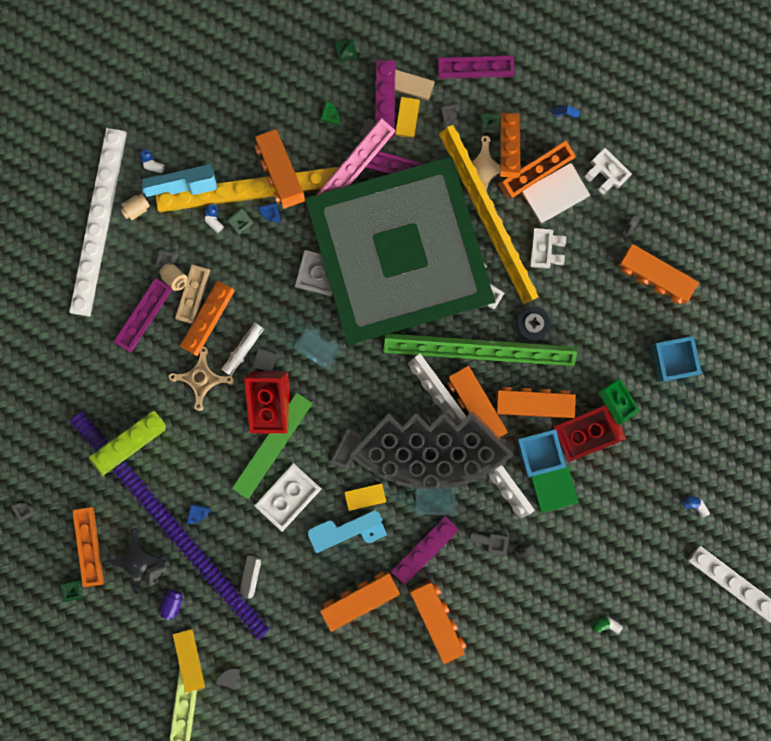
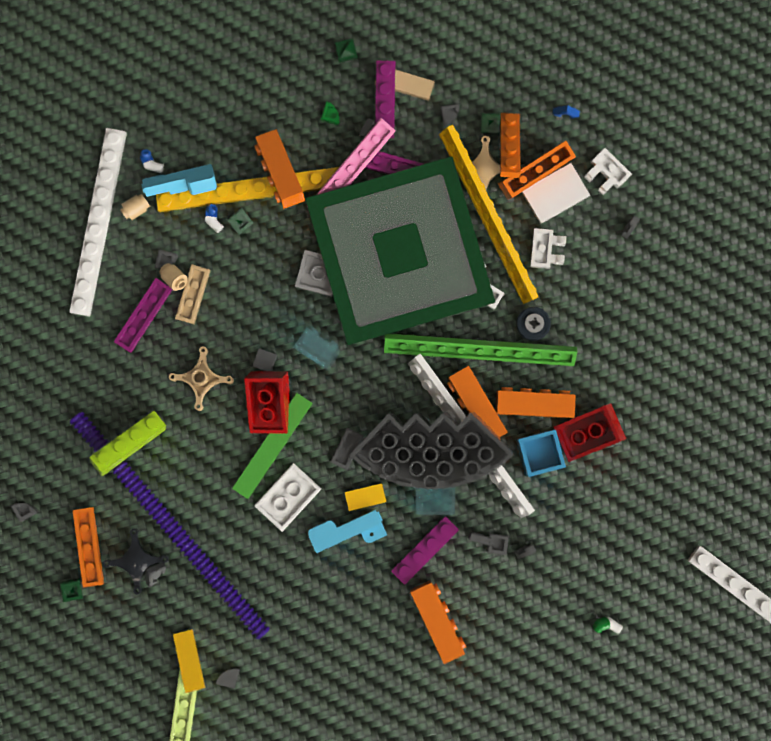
(170, 604): dark purple brick -> none
(197, 513): blue tile -> none
(207, 318): orange plate -> none
(244, 346): white pin -> none
(250, 576): white slope -> none
(270, 212): blue tile -> none
(360, 601): orange brick -> none
(407, 117): yellow tile -> none
(476, 67): magenta plate -> none
(554, 489): green tile -> none
(618, 401): green tile -> none
(657, 274): orange brick -> none
(676, 359): dark azure piece -> none
(696, 503): blue arm -> none

